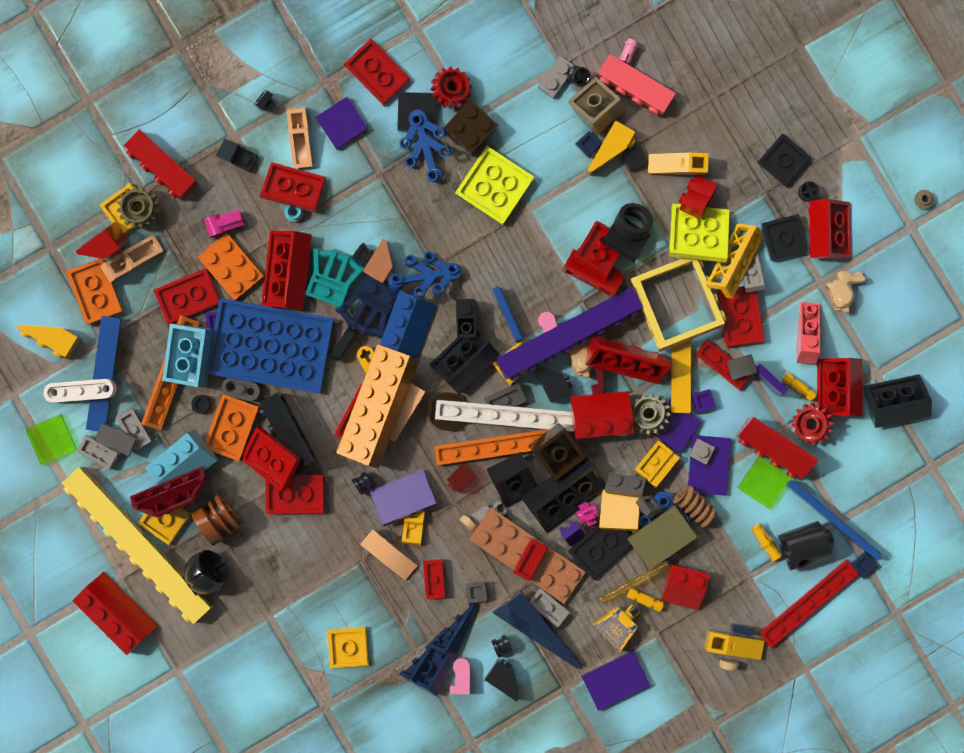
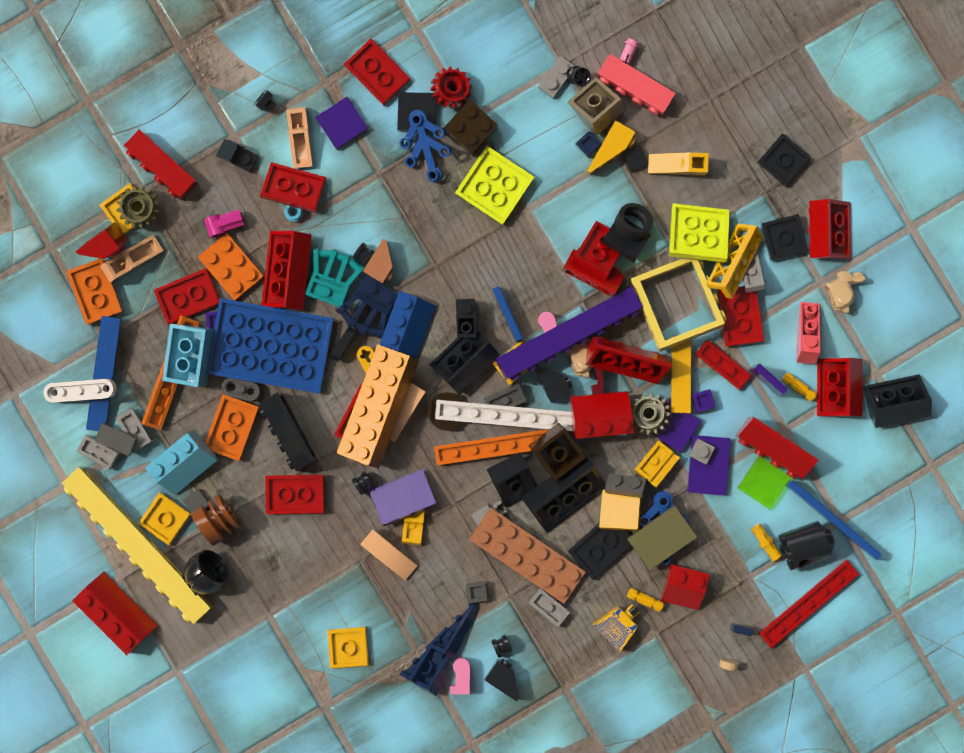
(51, 439): clear neon green tile -> none
(57, 338): yellow slope -> none
(170, 494): dark red wedge -> none
(201, 404): black tile -> none
(270, 459): red plate -> none
(426, 275): blue plant -> none
(434, 579): red plate -> none
(460, 478): clear red brick -> none
(468, 523): tan tile -> none
(525, 617): dark blue wedge -> none
(530, 559): red tile -> none
(572, 534): dark purple tile -> none
(587, 514): dark pink gear -> none
(615, 680): dark purple tile -> none
(635, 581): clear yellow bar -> none
(648, 505): dark grey plate -> none
(695, 504): medium nougat piece -> none
(698, 196): red brick -> none
(733, 645): yellow slope -> none
(741, 366): dark grey tile -> none
(803, 427): red gear -> none
(812, 190): black wheel -> none
(863, 565): dark blue tile -> none
(918, 199): dark tan plate -> none

